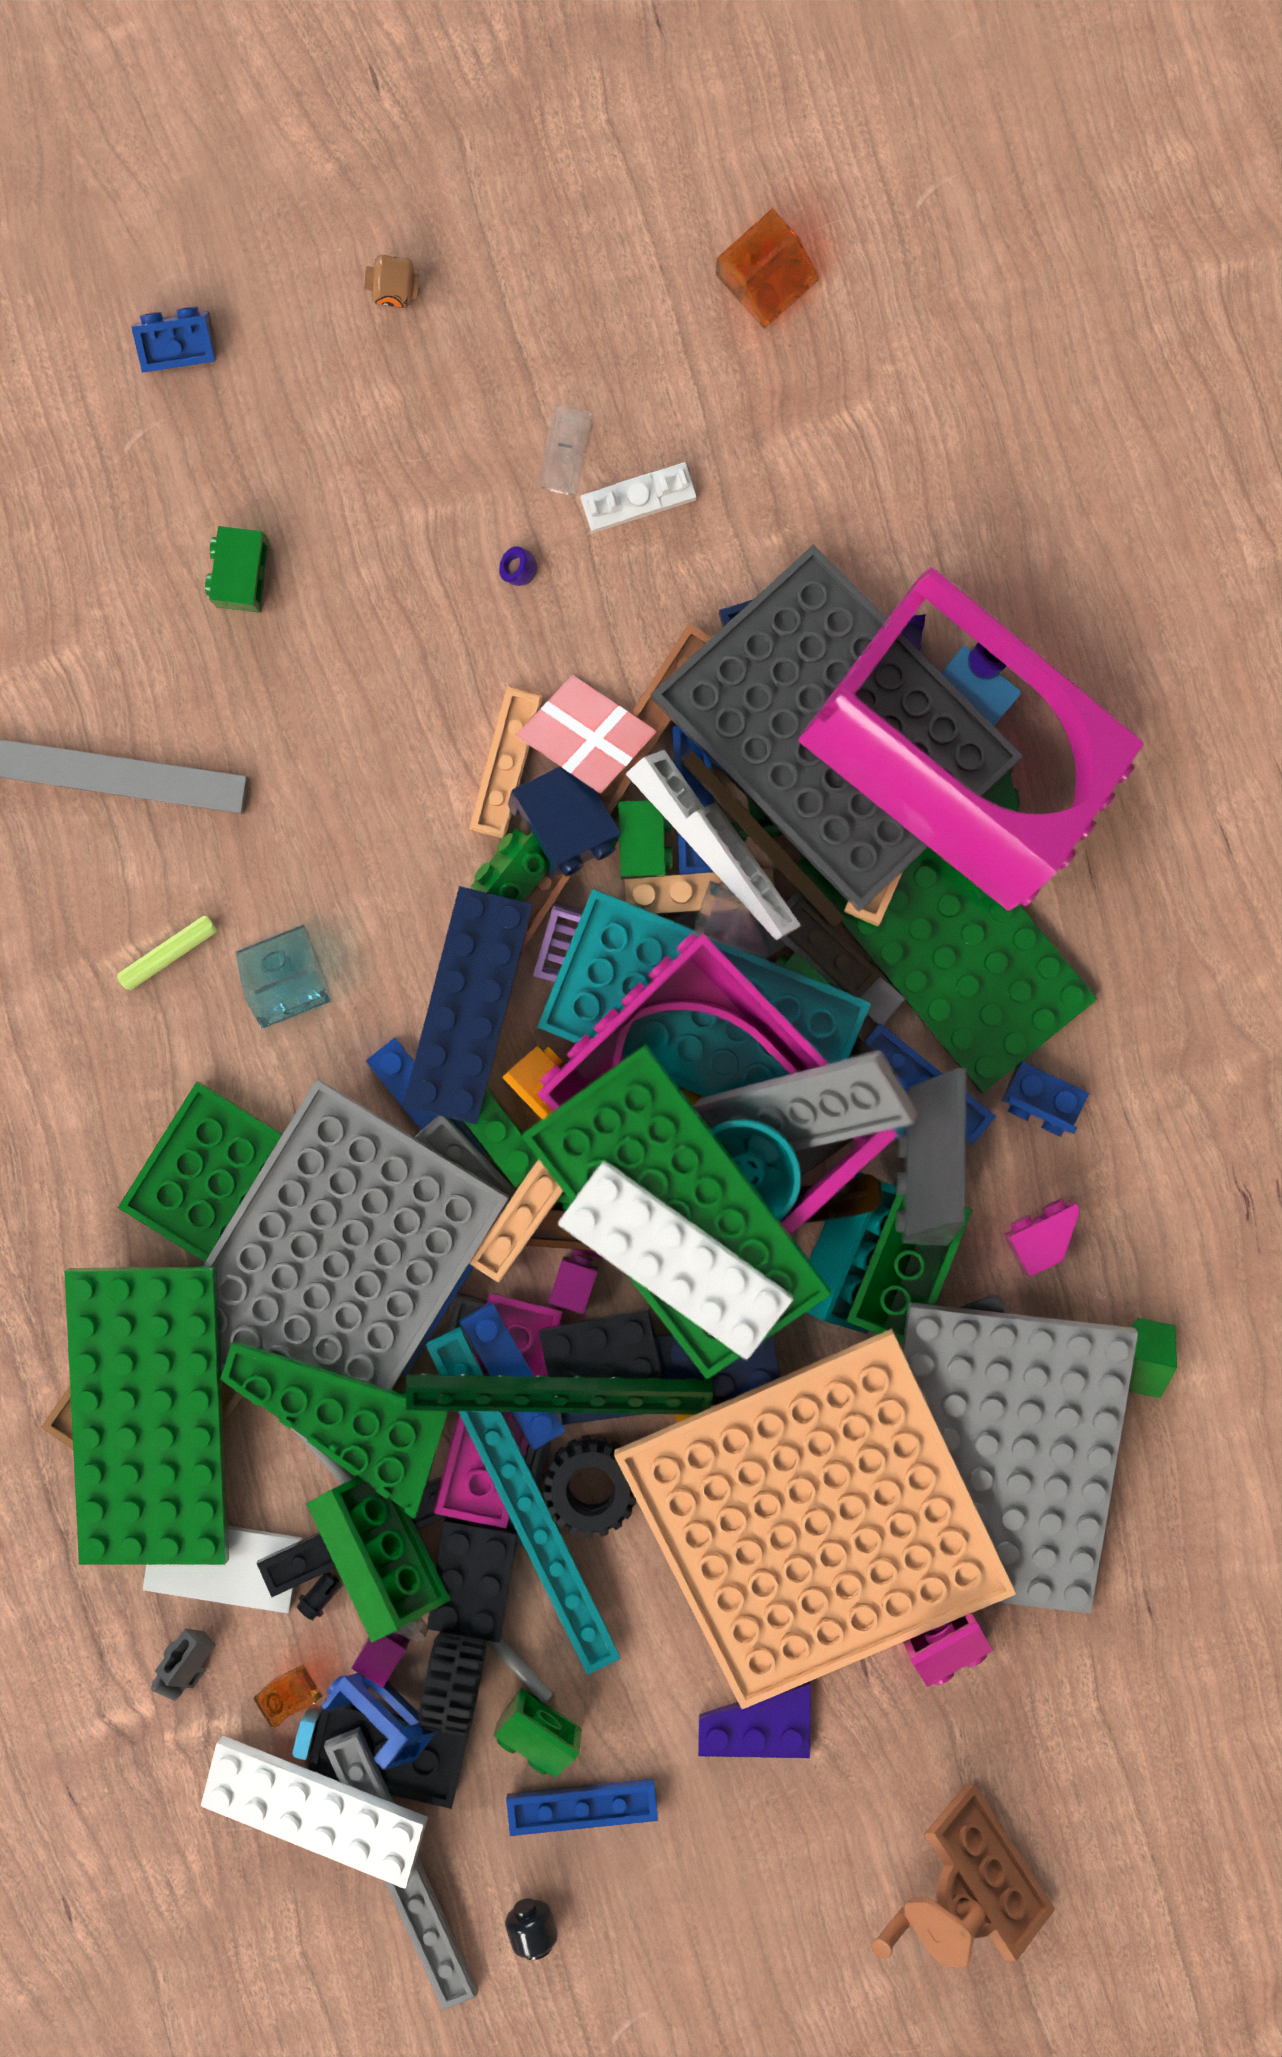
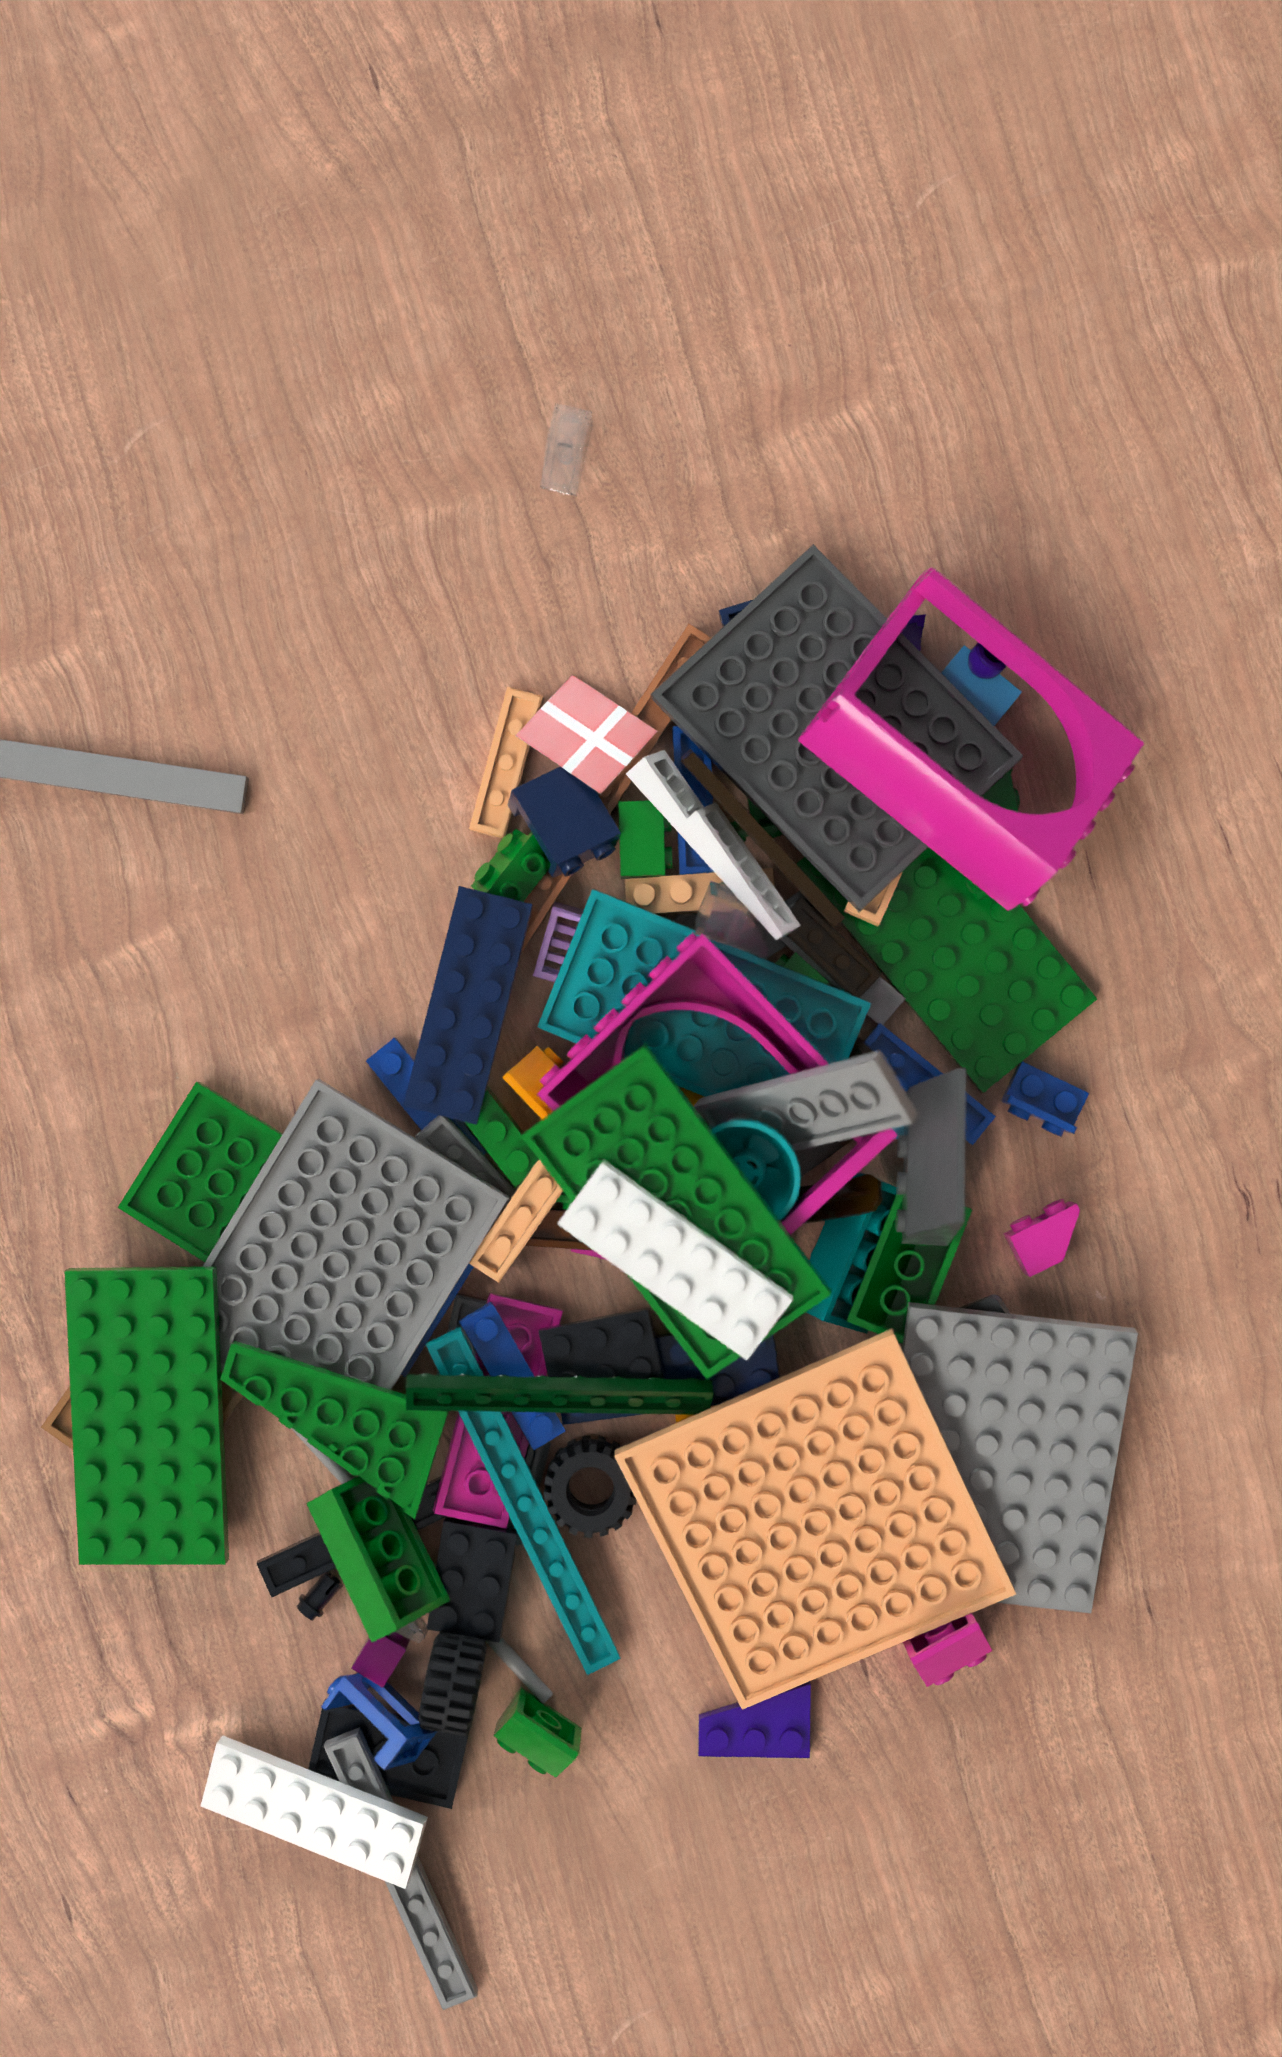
(166, 953): yellowish green axle -> none
(173, 340): blue bracket -> none
(182, 1664): dark grey piece -> none
(233, 1583): white tile -> none
(237, 569): green brick -> none
(282, 977): clear light blue slope -> none
(287, 1695): clear orange bracket -> none
(306, 1734): medium azure tile -> none
(392, 281): medium nougat head -> none
(527, 568): dark purple piece -> none
(531, 1929): black head -> none
(574, 1283): magenta brick -> none
(582, 1807): blue plate -> none
(638, 497): white plate -> none
(767, 268): clear orange slope -> none
(978, 1893): nougat plate -> none
(1154, 1357): green slope -> none

